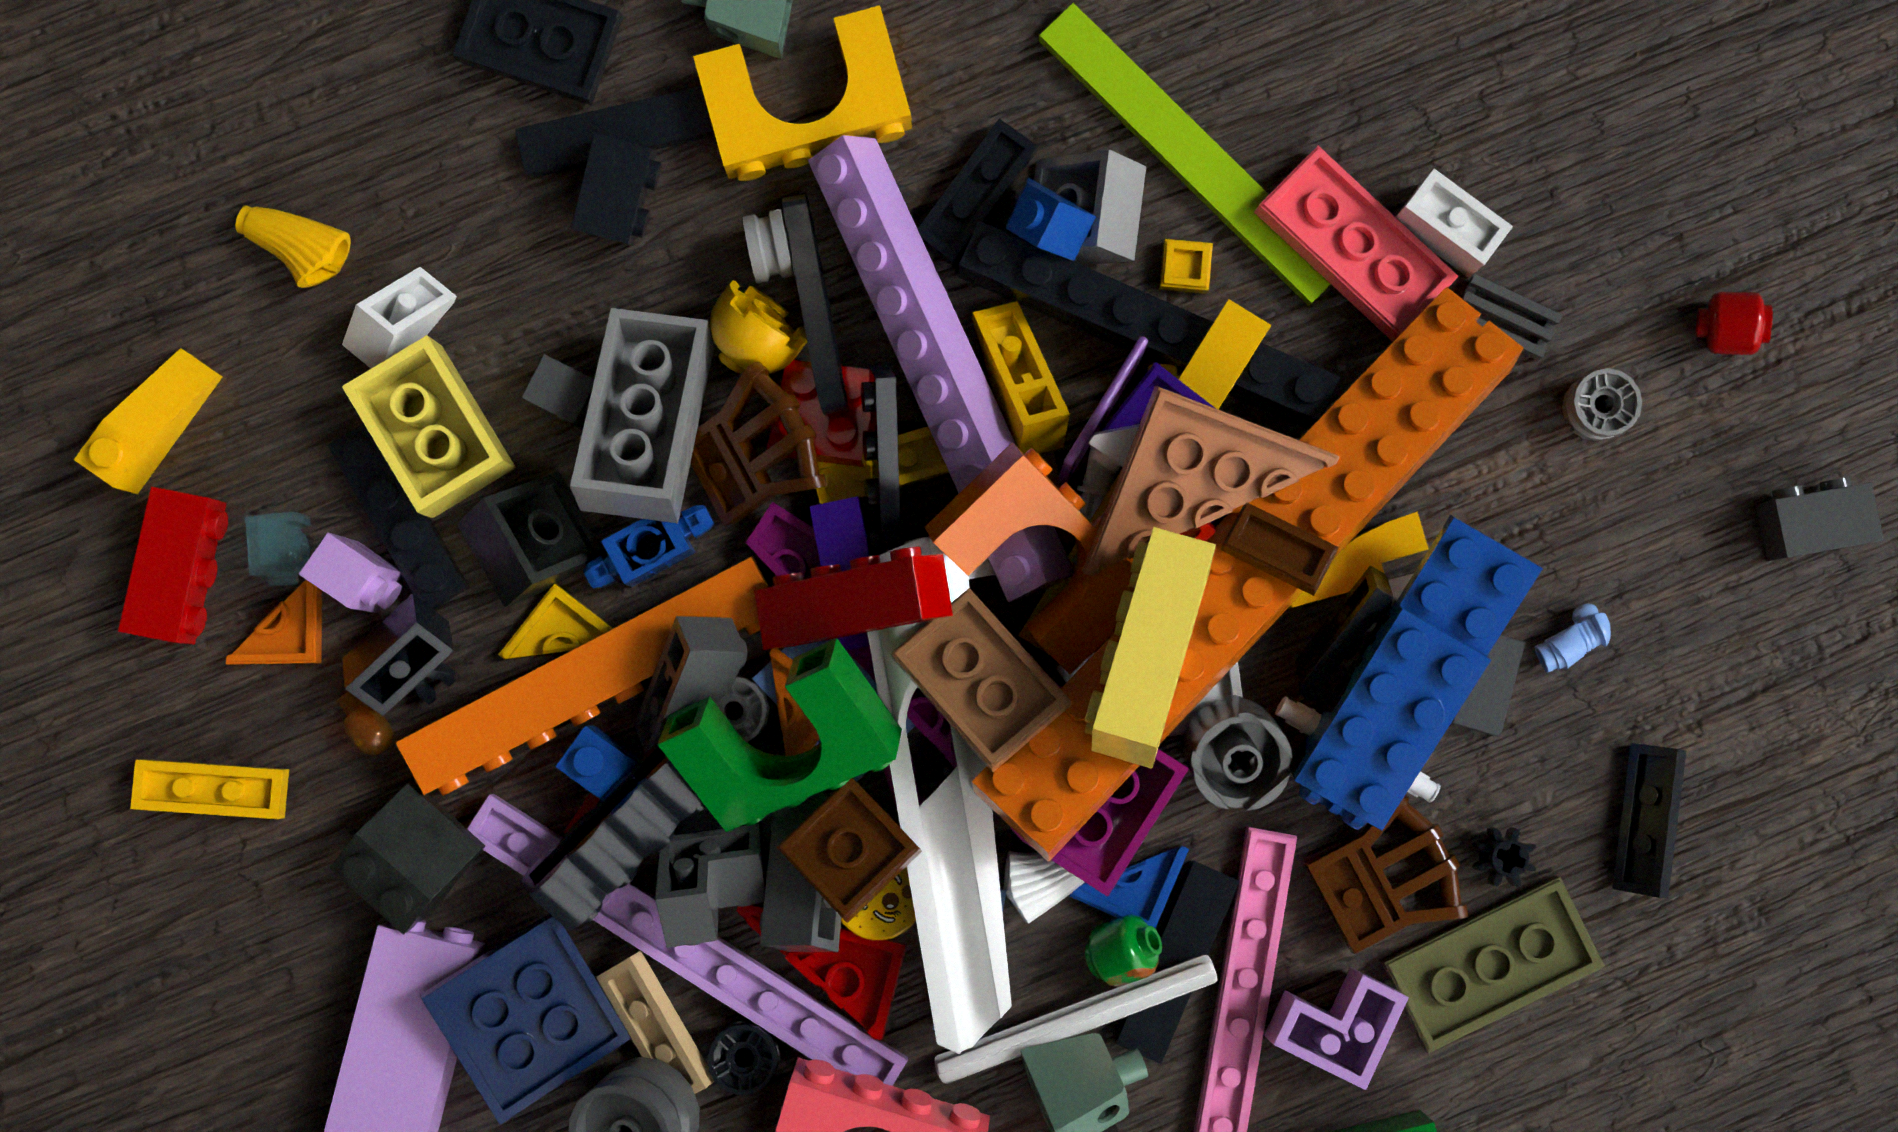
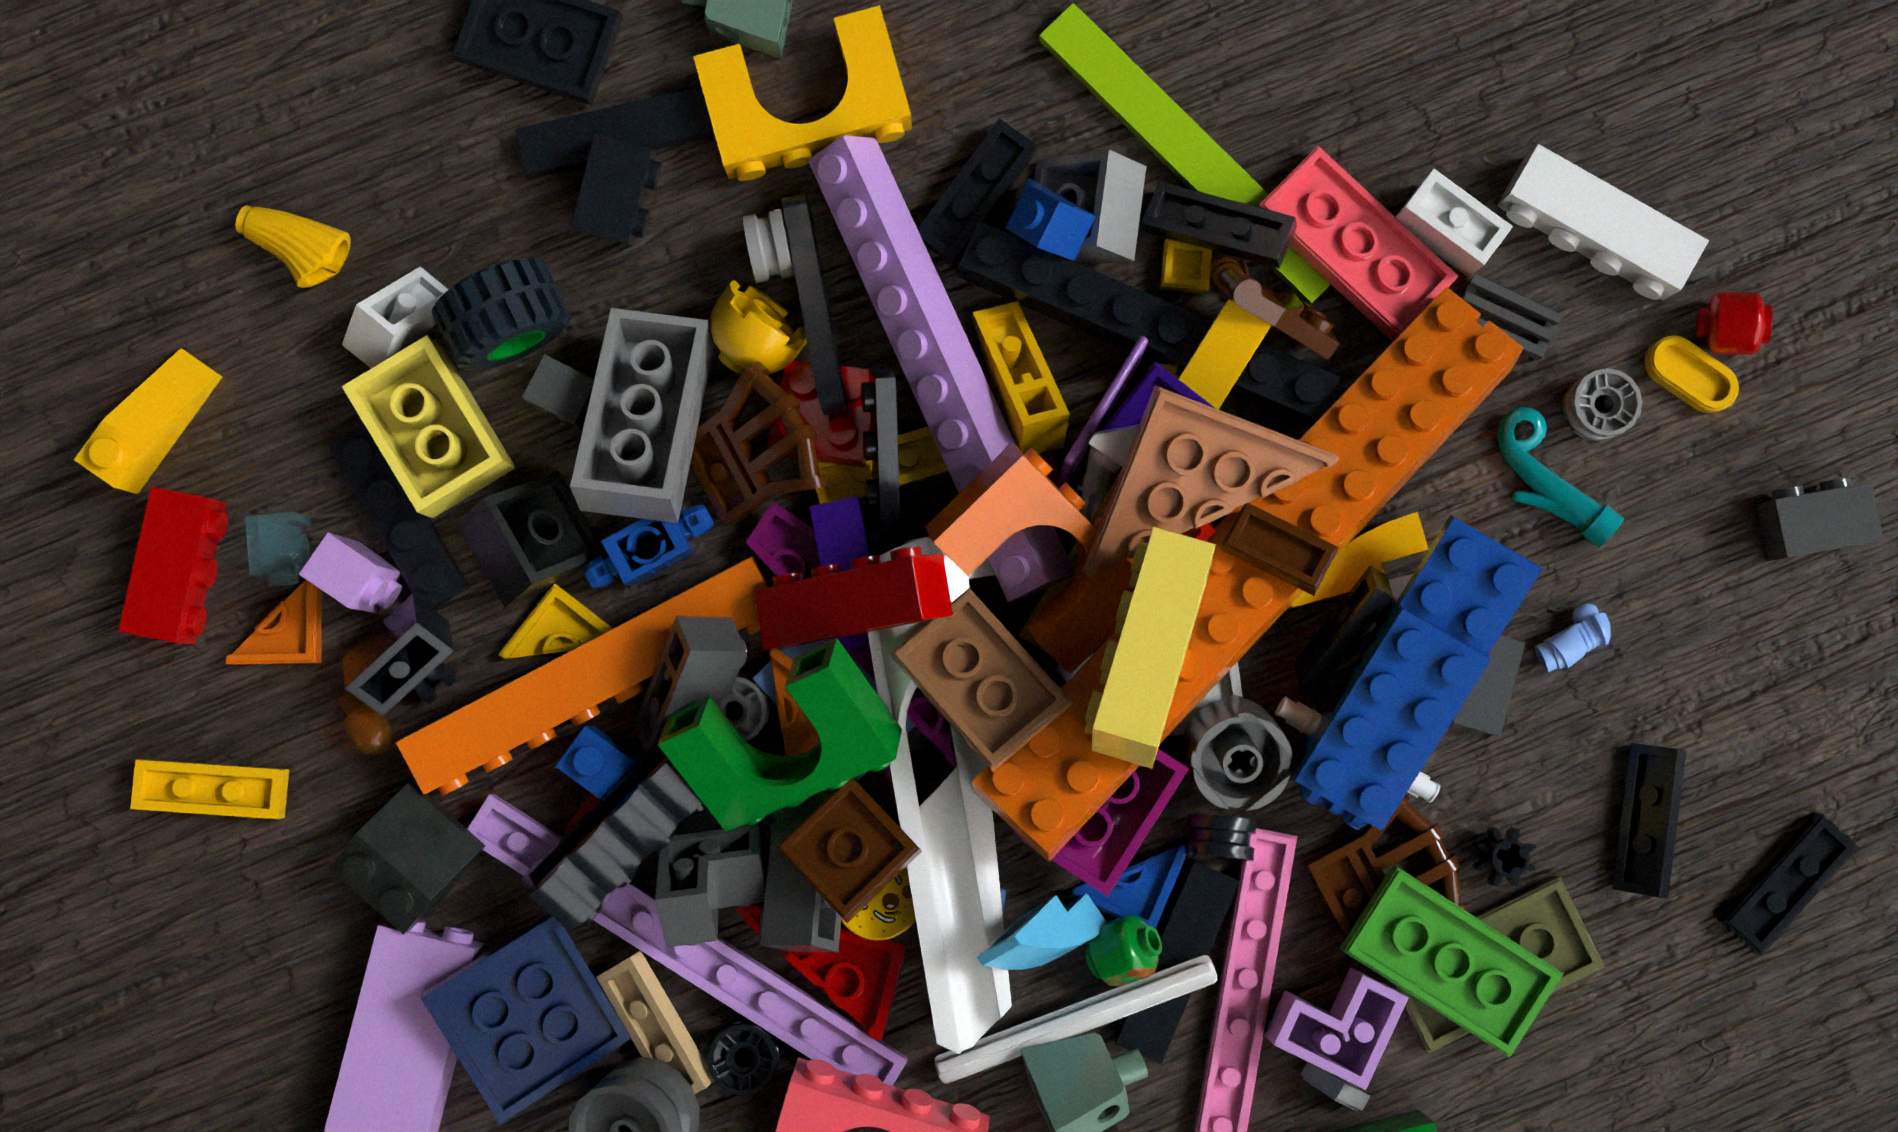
(501, 314): none -> black wheel
(1036, 884): white piece -> none
(1044, 934): none -> medium azure slope
(1219, 224): none -> black plate
(1220, 837): none -> black wheel
(1280, 310): none -> reddish brown plate
(1335, 1087): none -> light grey tile
(1451, 961): none -> bright green tile
(1551, 491): none -> teal plant
(1602, 224): none -> white brick
(1691, 374): none -> yellow tile
(1788, 883): none -> black tile

